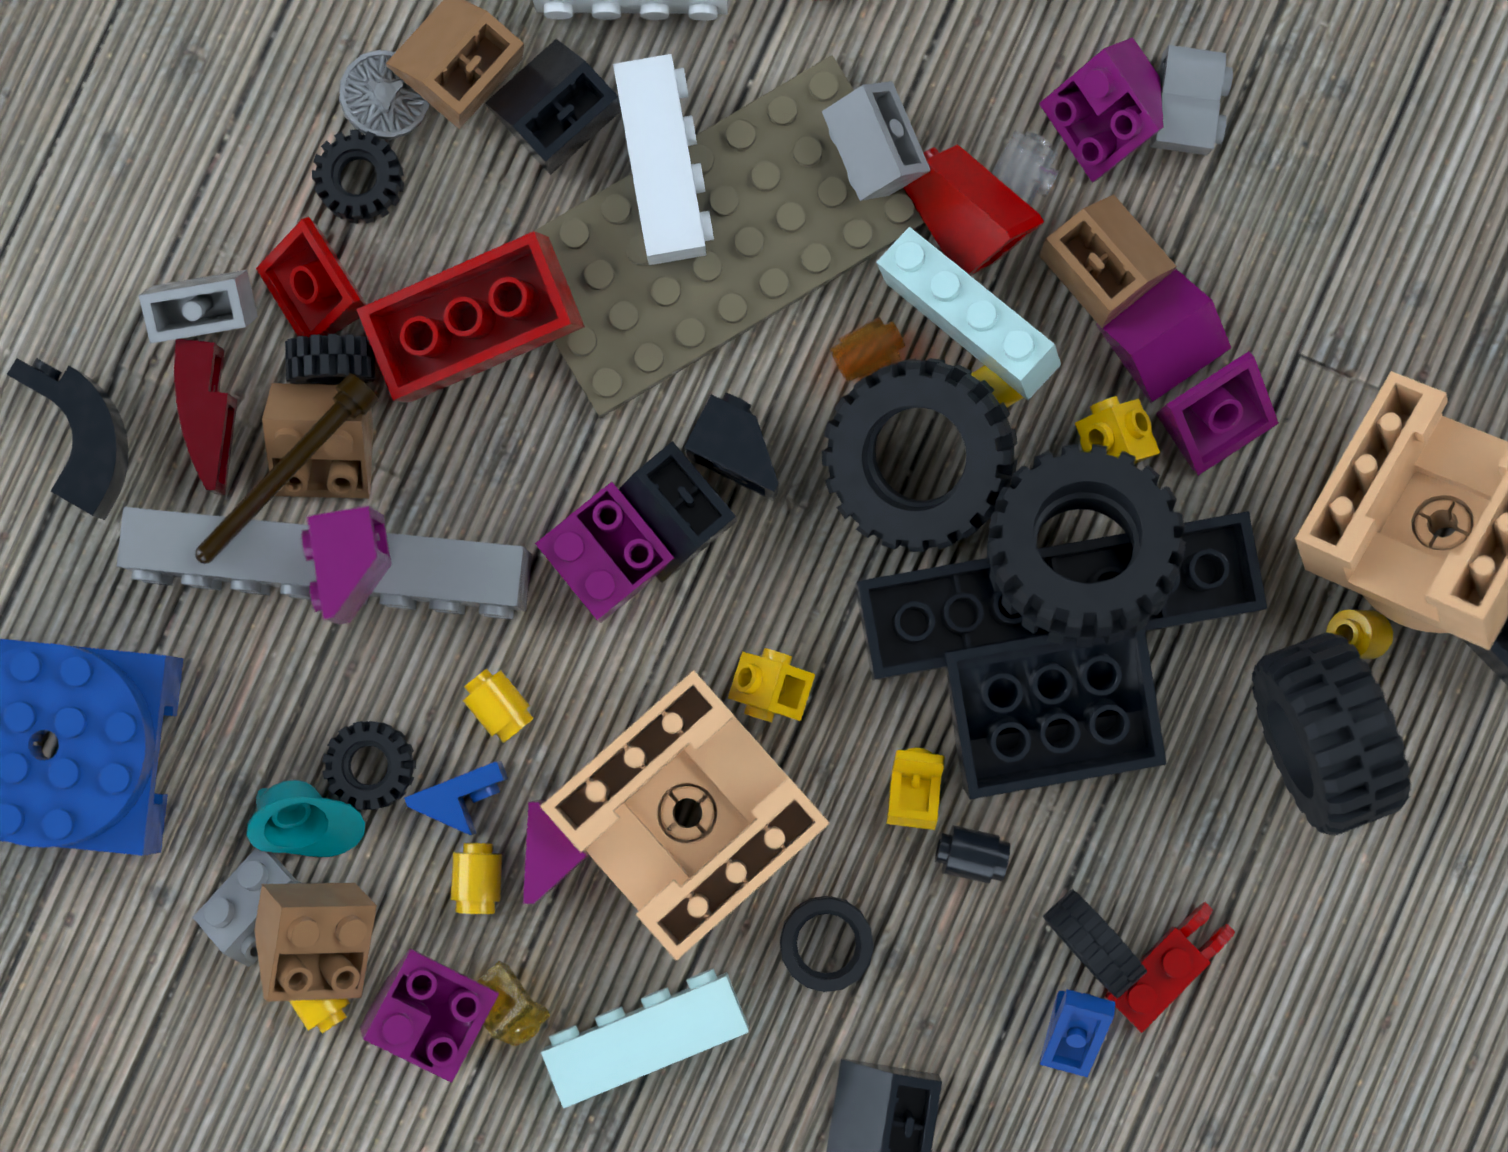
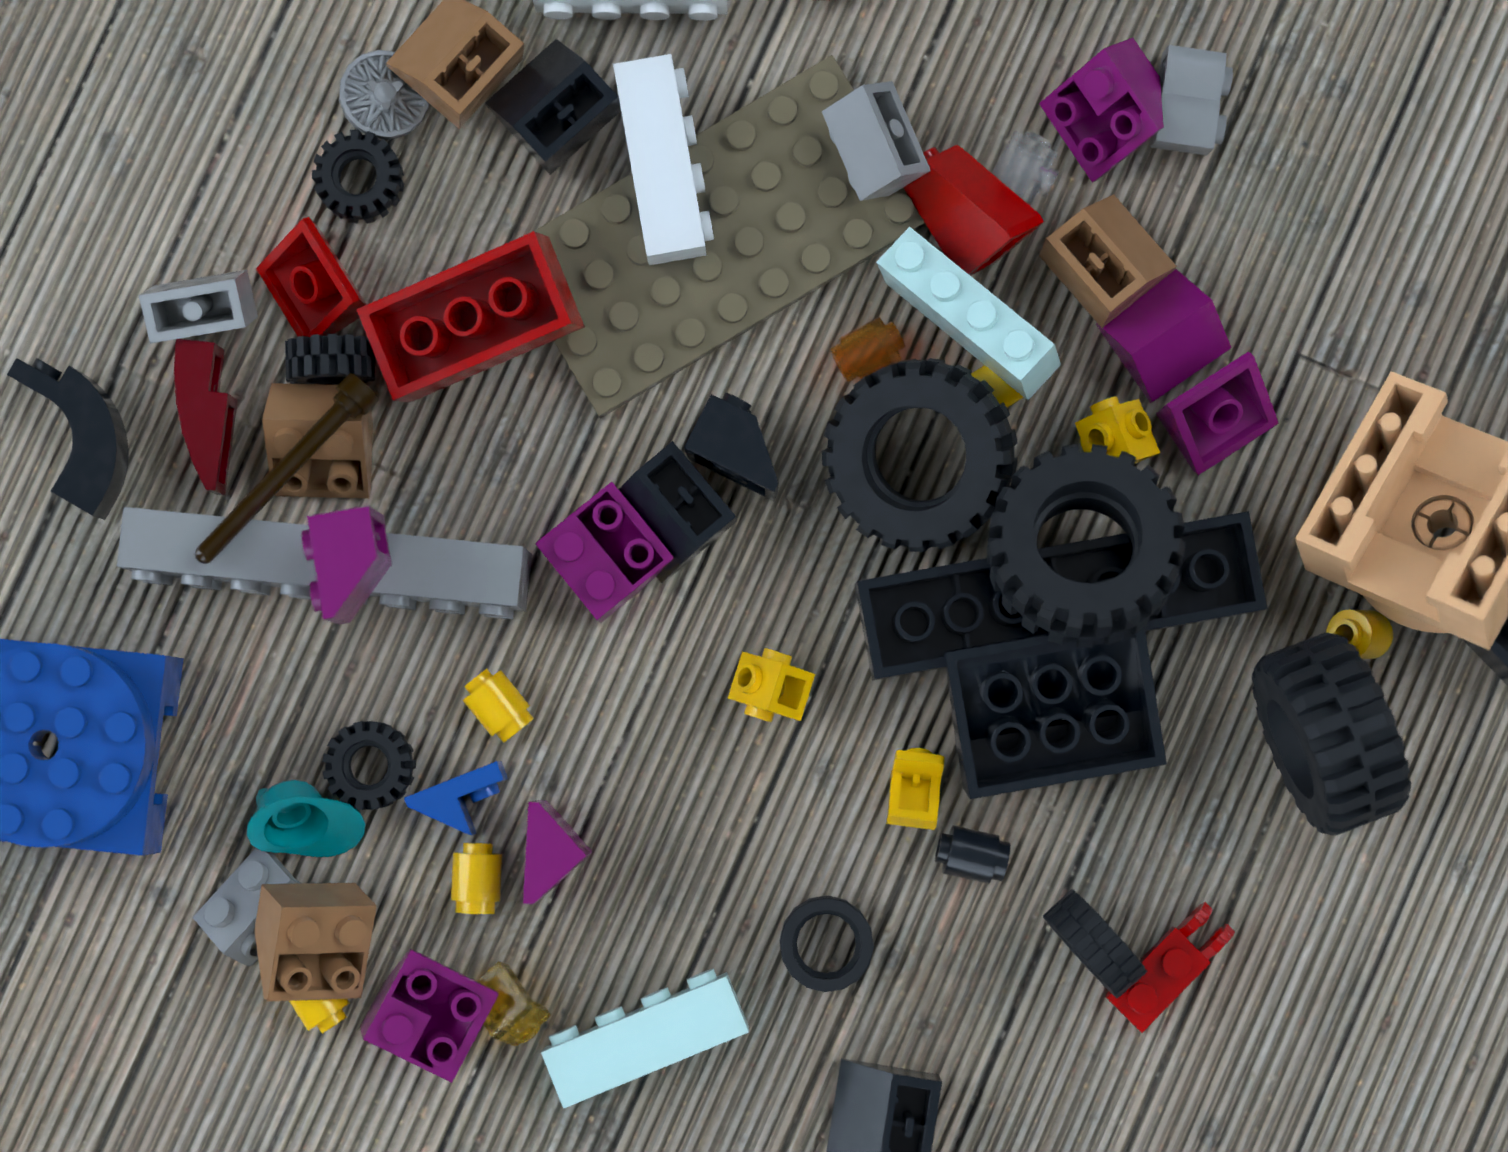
(626, 820): light nougat piece -> none
(1076, 1031): blue slope -> none

